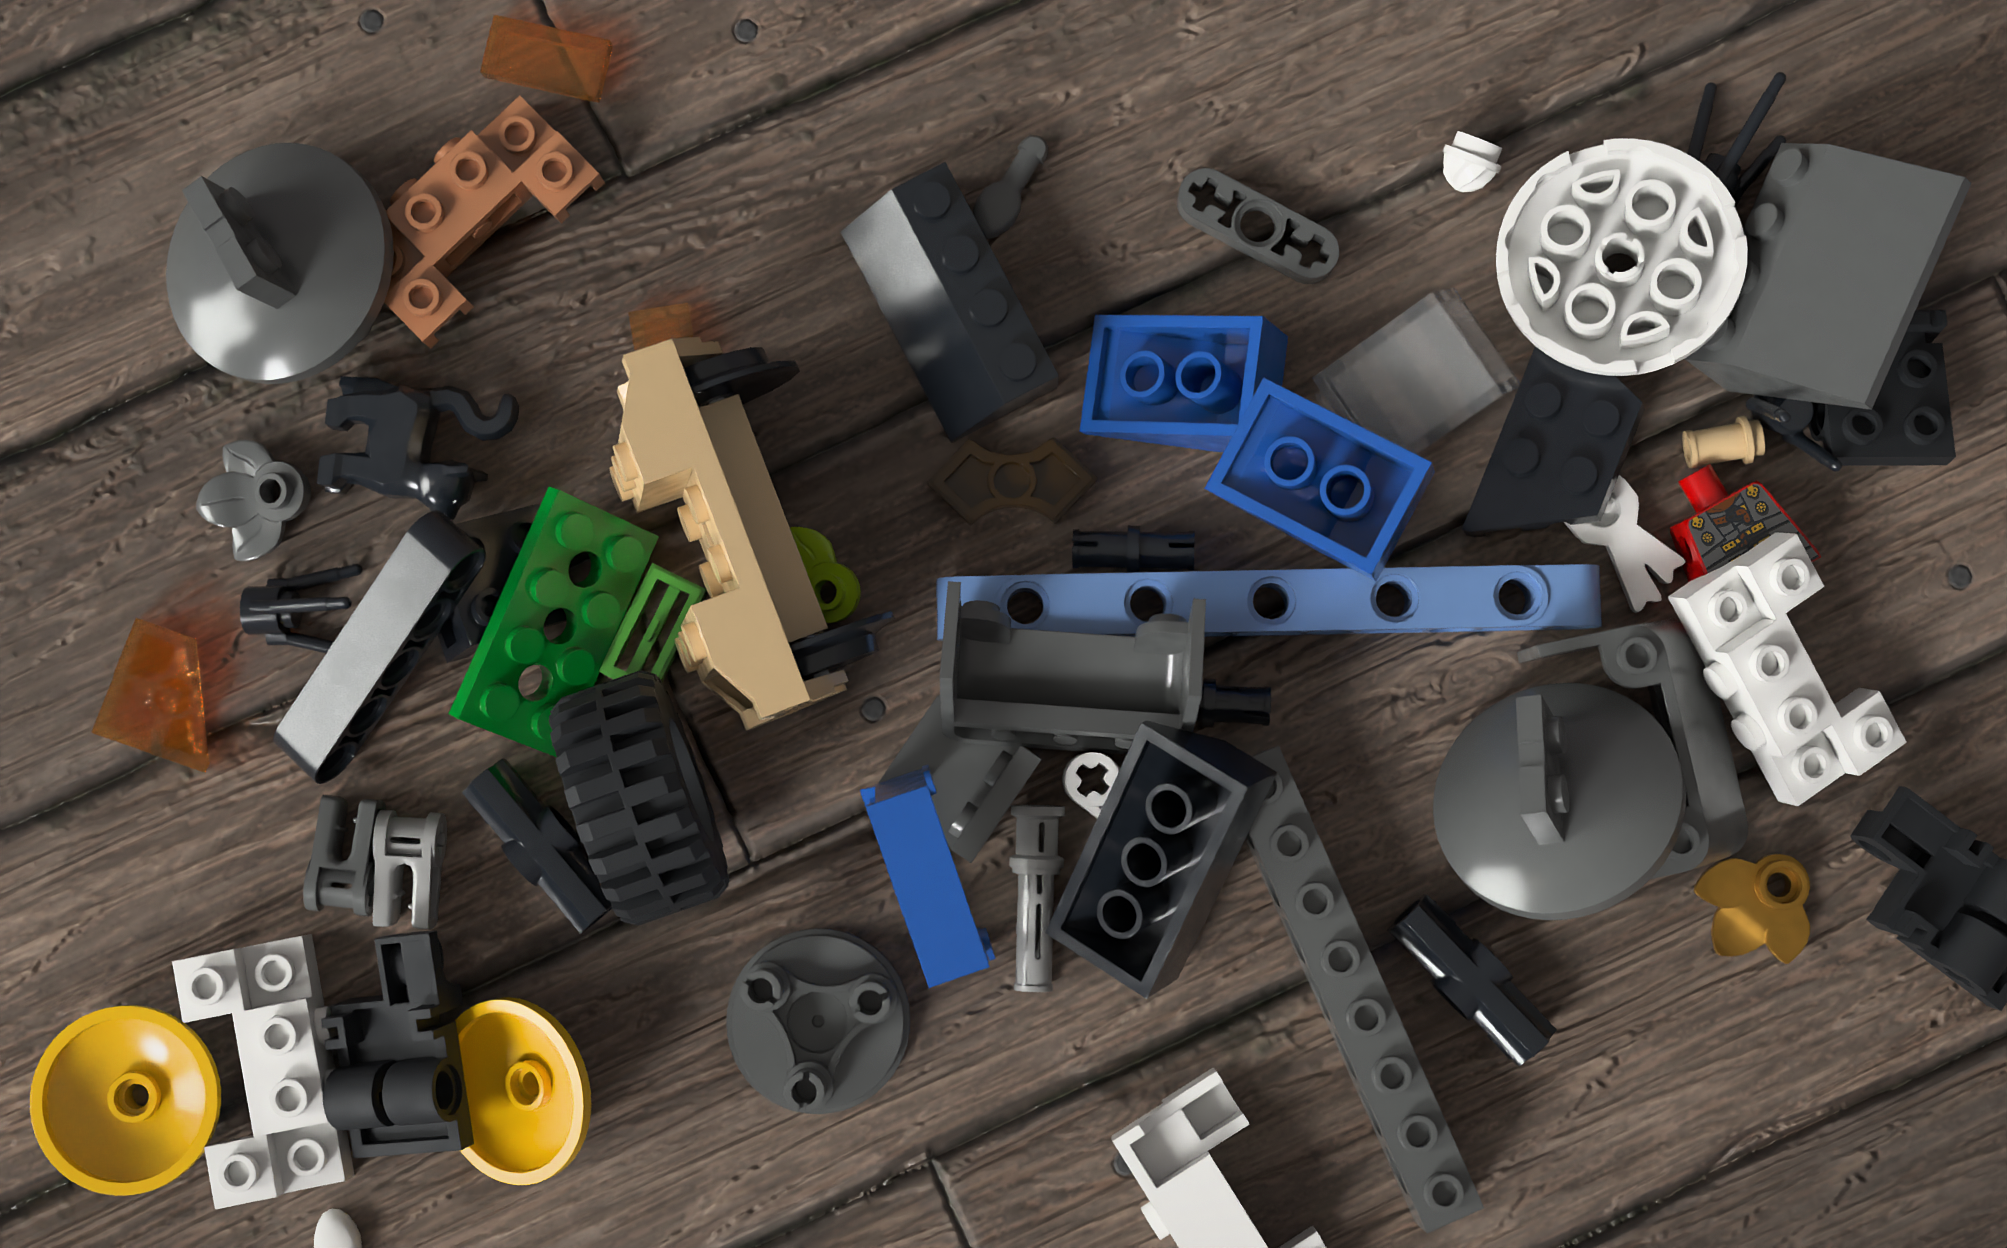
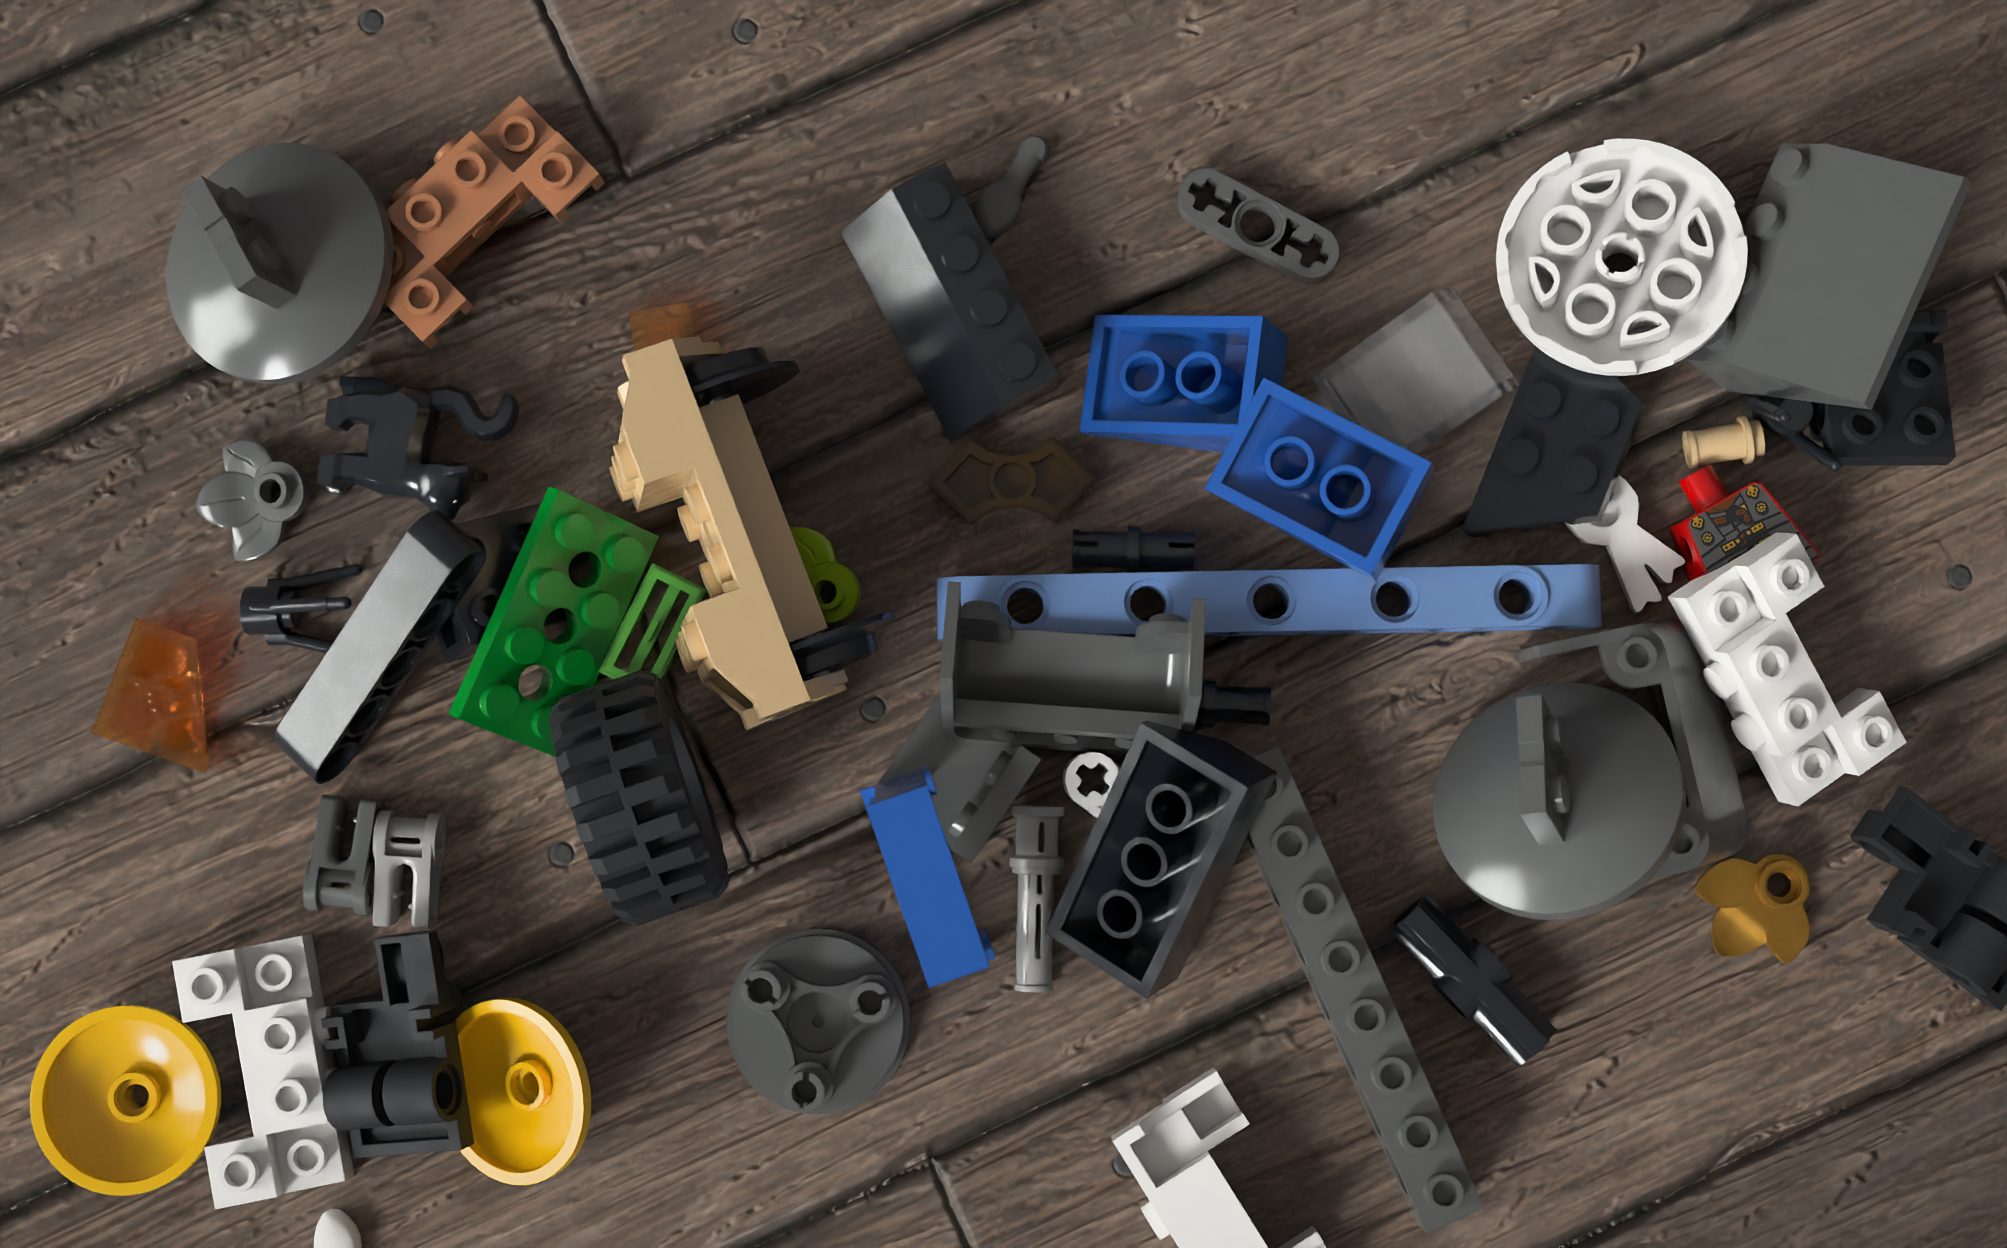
(539, 843): black piece -> none
(546, 58): clear orange tile -> none
(1470, 162): white plate -> none
(1726, 167): black plant -> none

